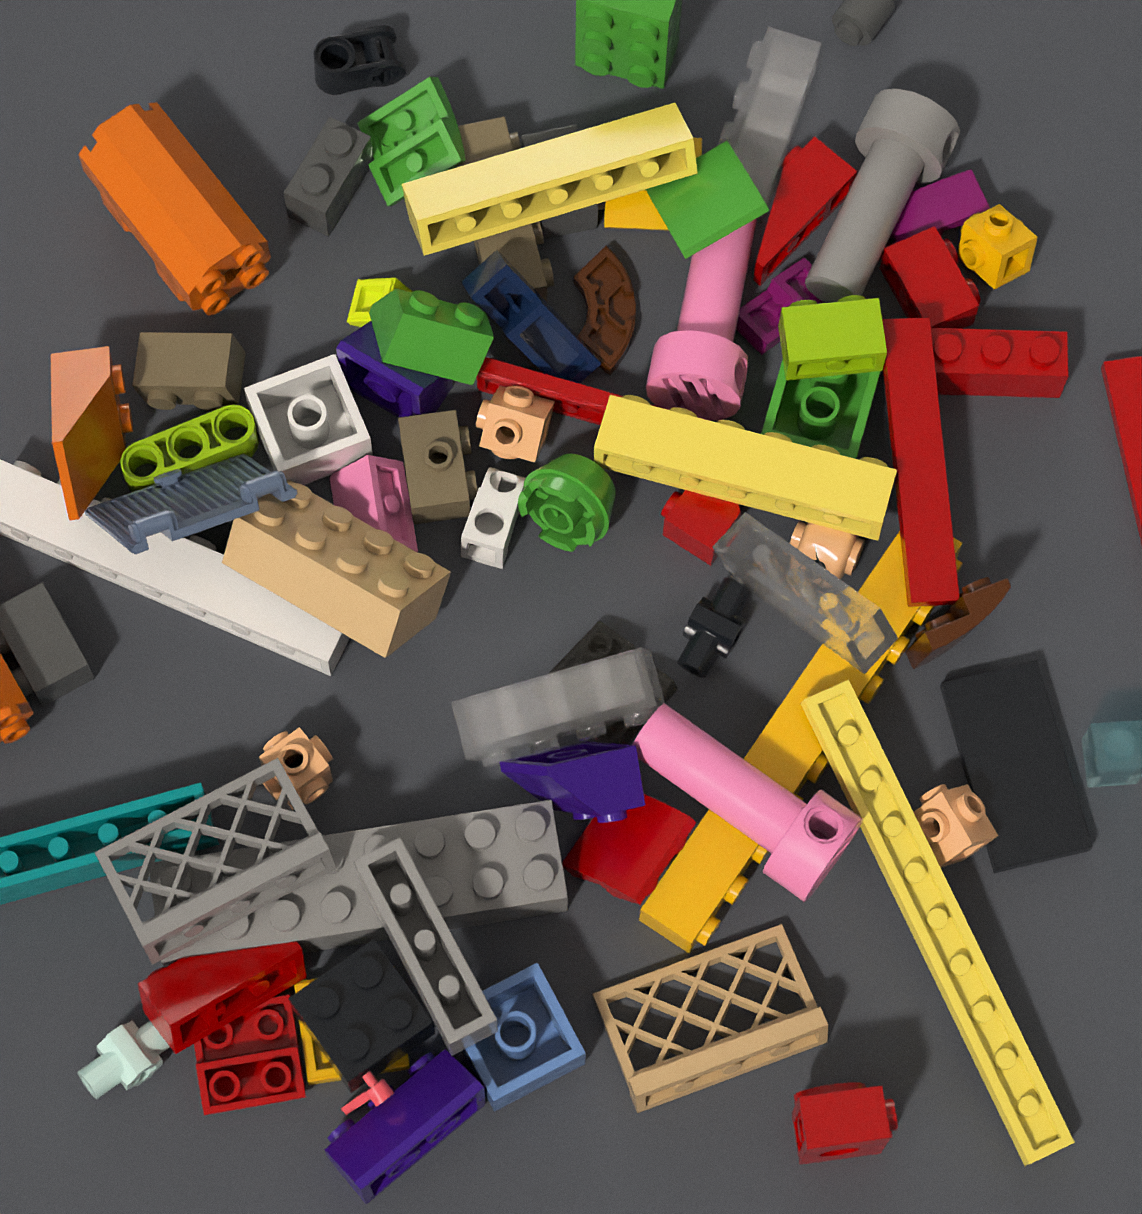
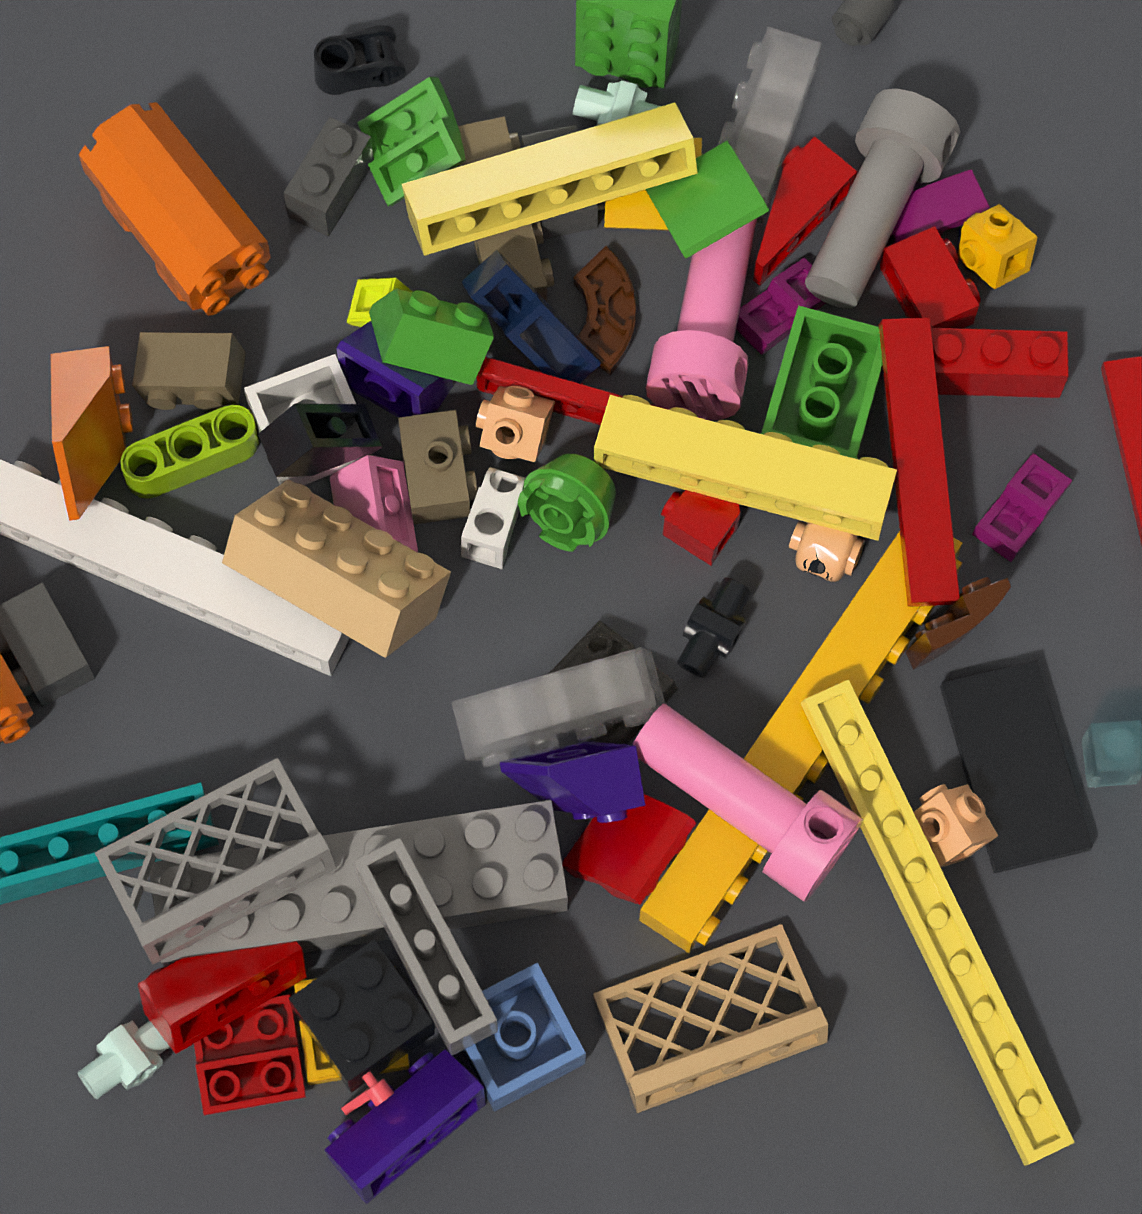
(189, 502): sand blue window -> none
(314, 773): light nougat brick -> none
(318, 438): none -> black slope
(619, 101): none -> light aqua axle
(805, 593): clear brick -> none
(832, 337): lime brick -> none
(842, 1122): red brick -> none
(1022, 507): none -> magenta slope

